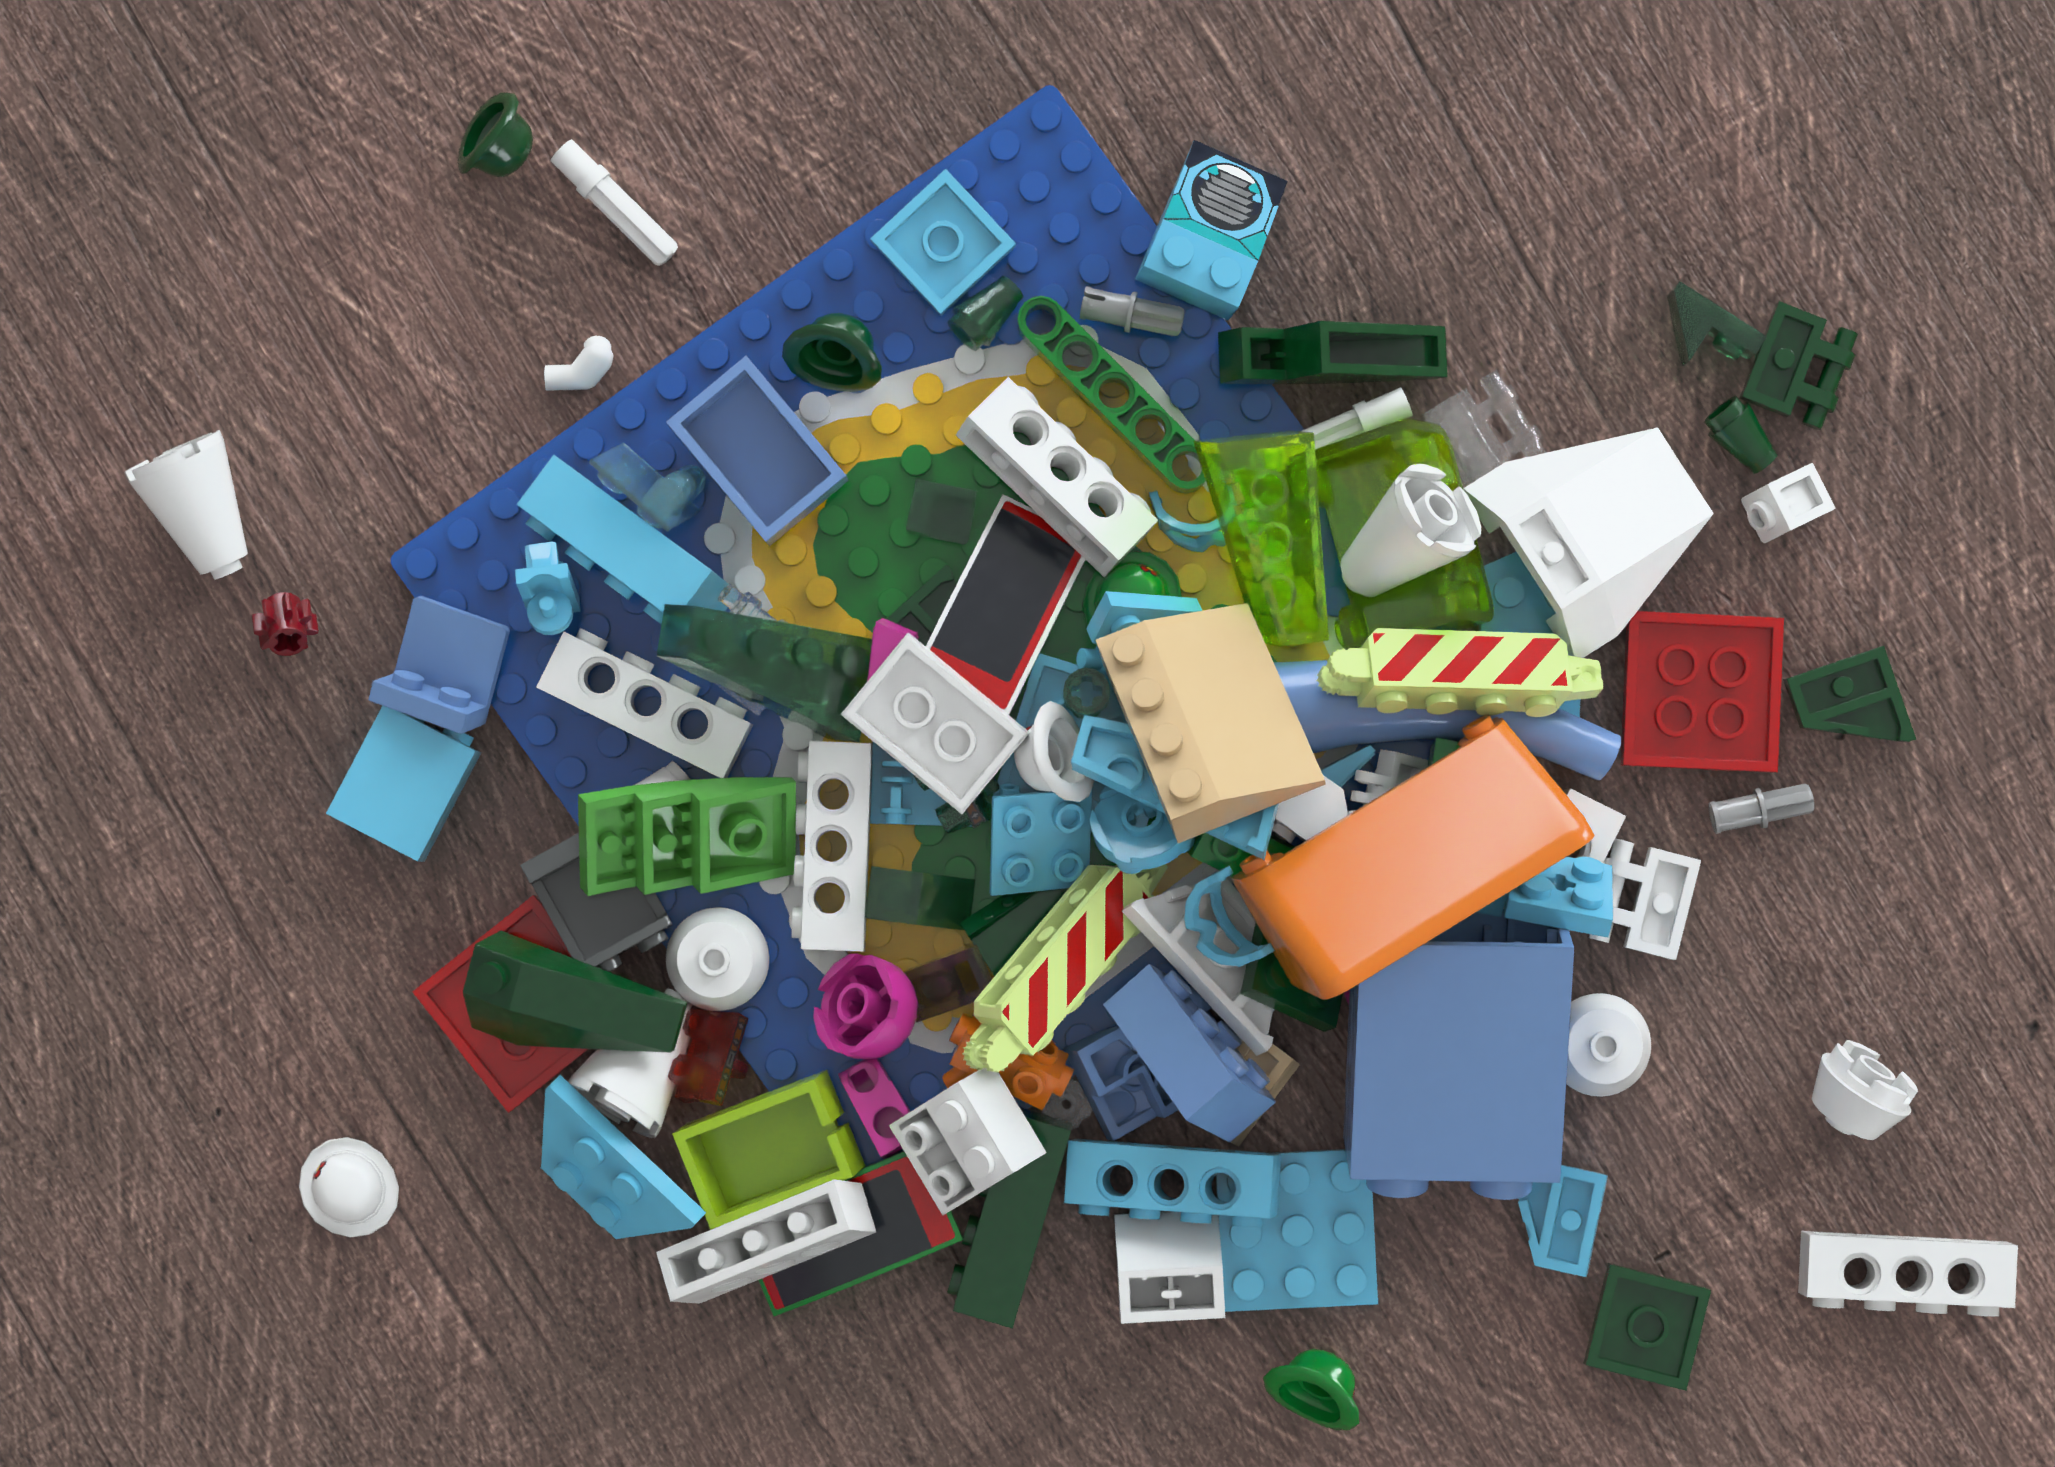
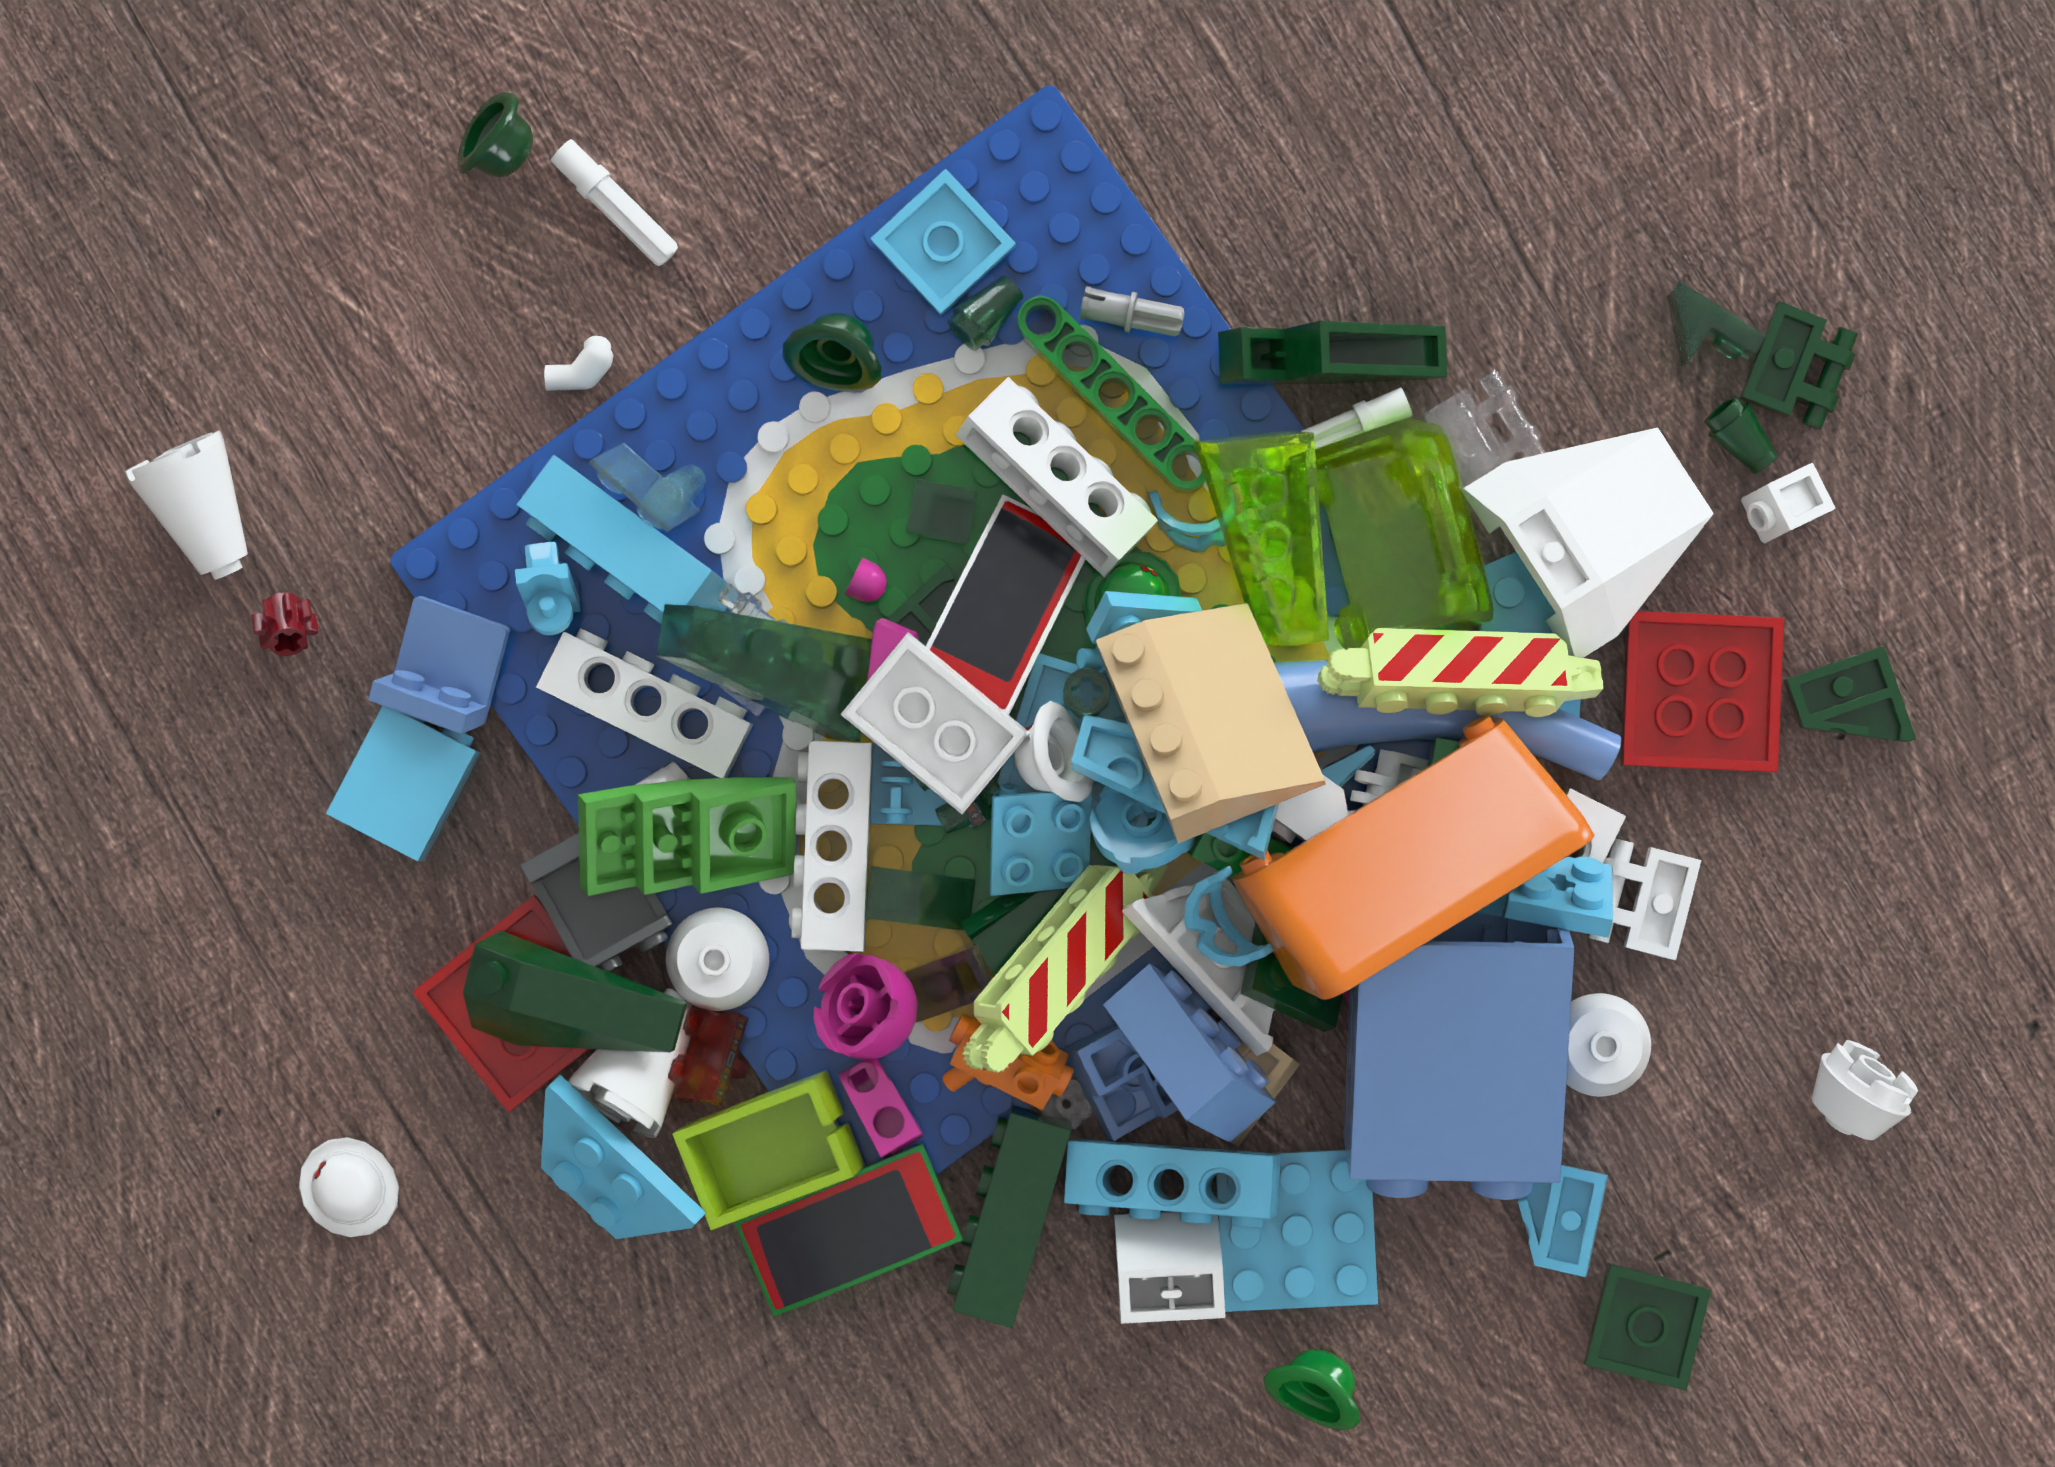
(757, 450): medium blue piece -> none
(766, 1241): white brick -> none
(867, 583): none -> dark pink hinge
(967, 1139): white slope -> none
(1212, 231): slope -> none
(1410, 533): white cone -> none
(1761, 808): light grey axle -> none
(1989, 1262): white brick -> none

